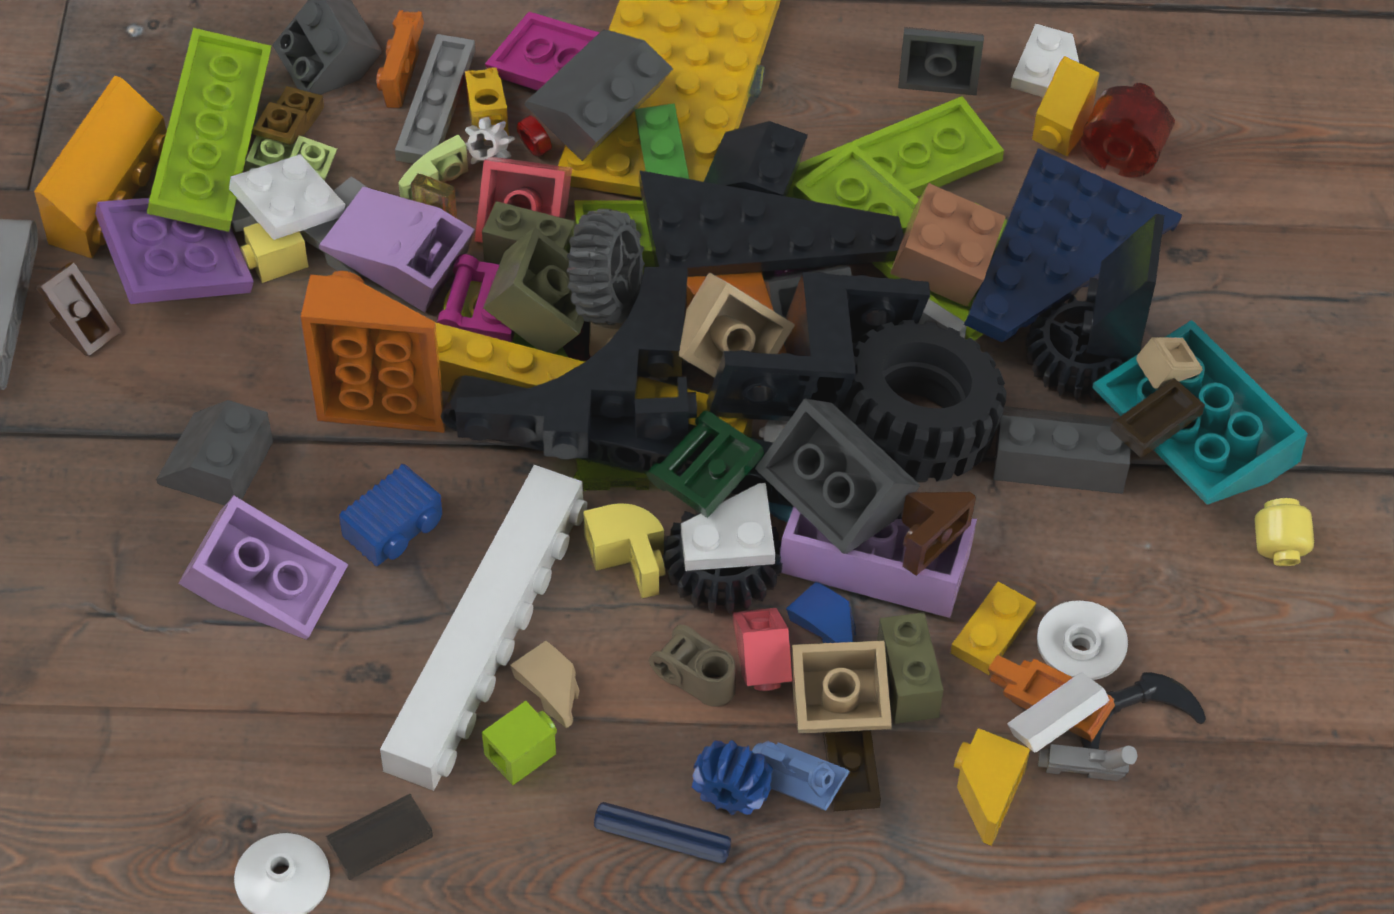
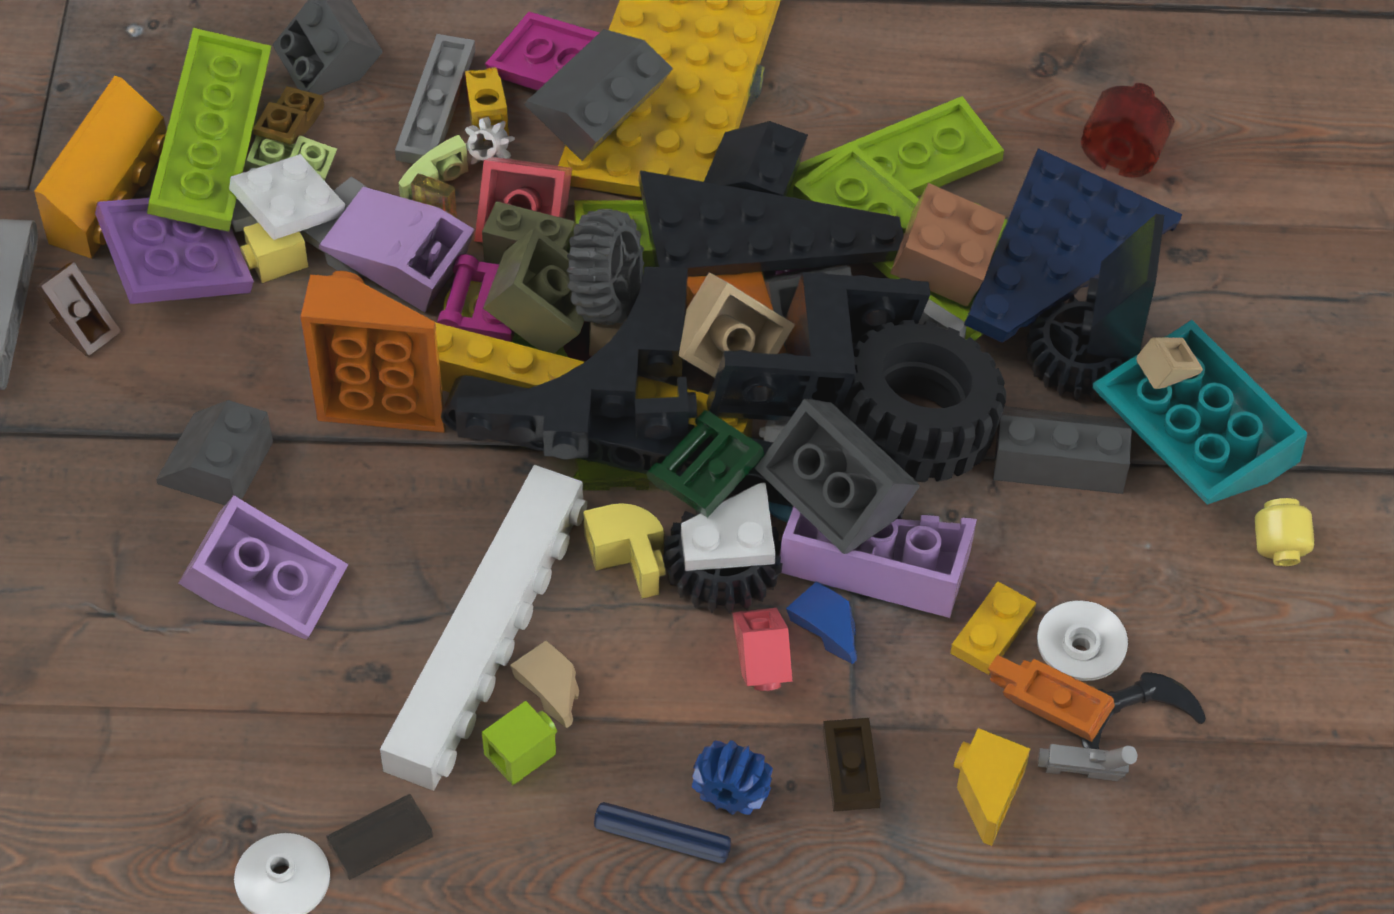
(391, 515): blue brick -> none
(400, 58): orange hinge -> none
(534, 136): red tile -> none
(661, 140): bright green plate -> none
(690, 661): dark tan piece -> none
(802, 774): medium blue hinge -> none
(840, 687): tan slope -> none
(911, 668): olive brick -> none
(934, 524): reddish brown slope -> none
(940, 61): dark grey slope -> none
(1042, 58): white wing -> none
(1058, 712): white tile -> none
(1066, 106): yellow slope -> none
(1157, 417): dark brown tile -> none

